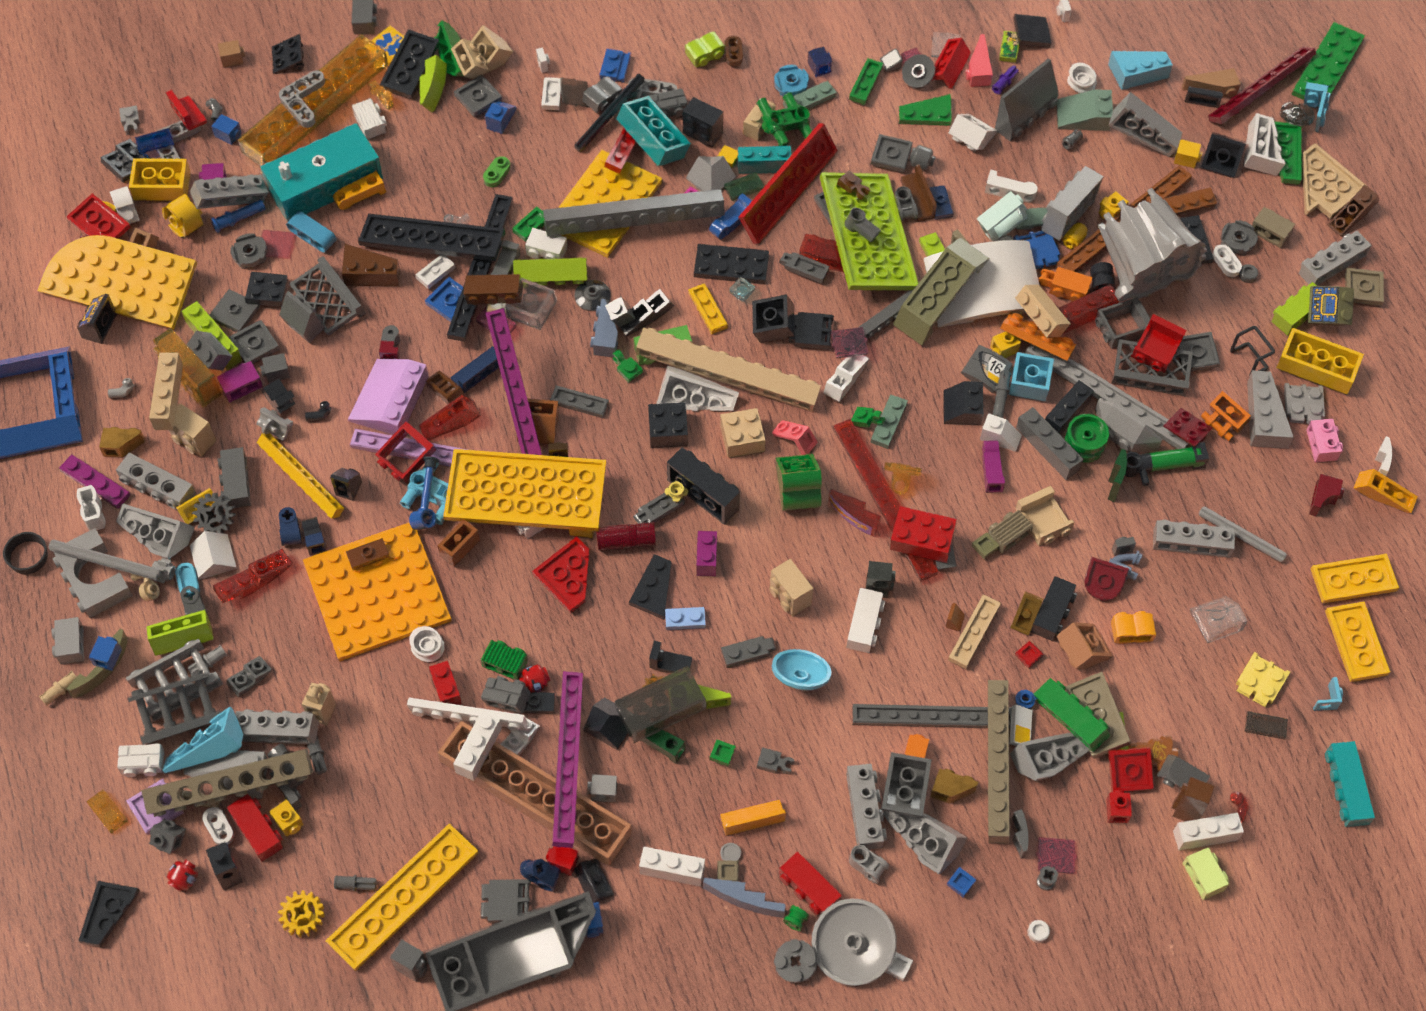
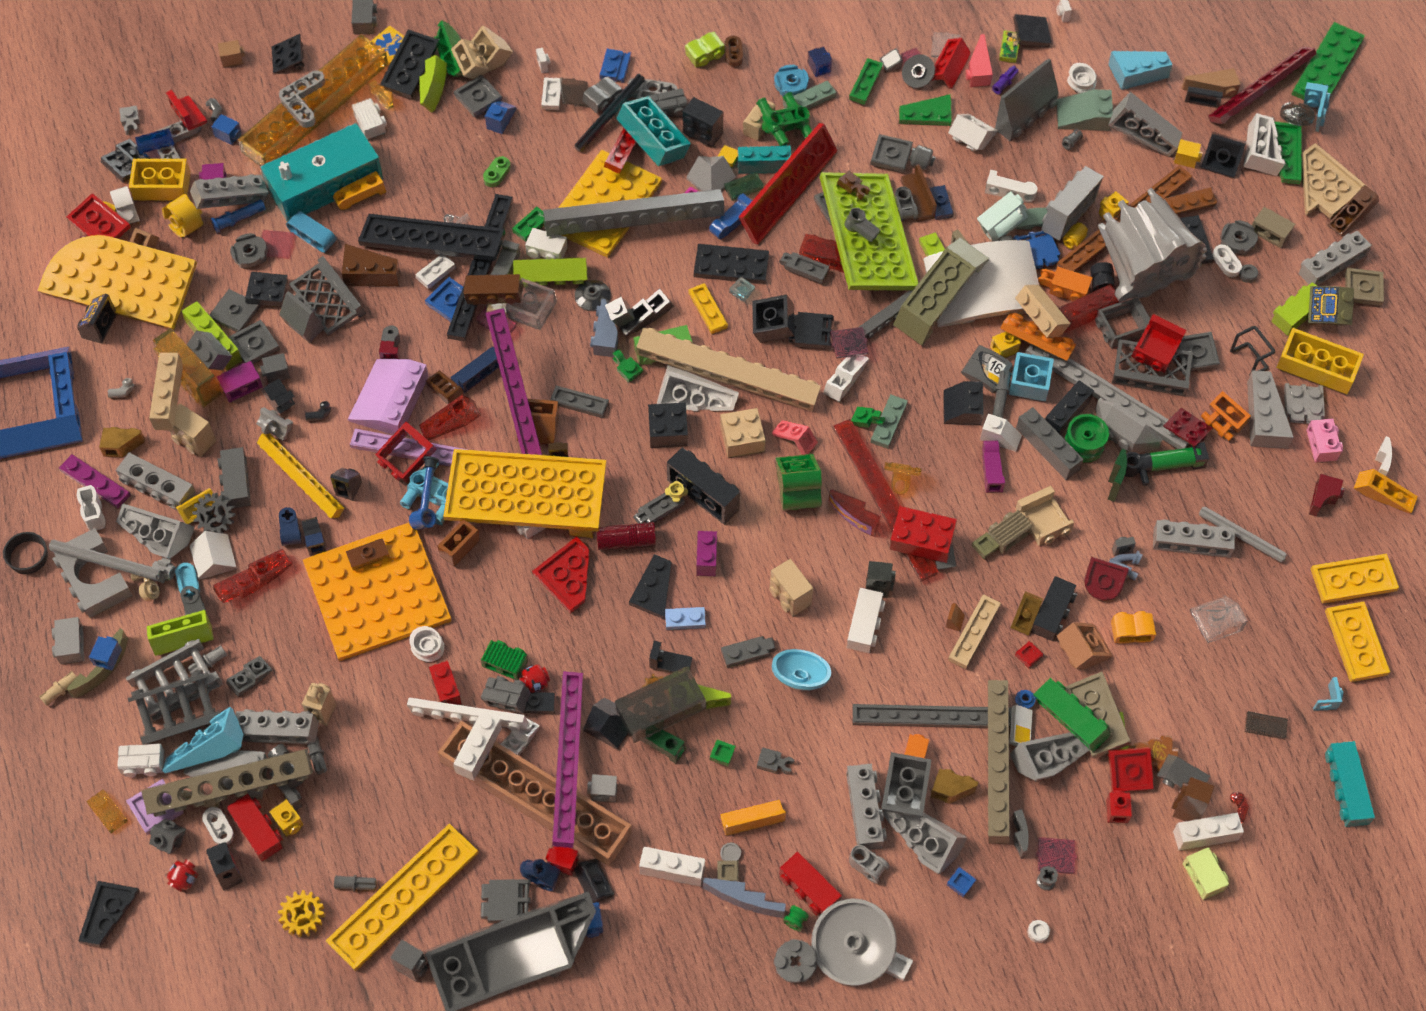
(1262, 680): light yellow plate -> none

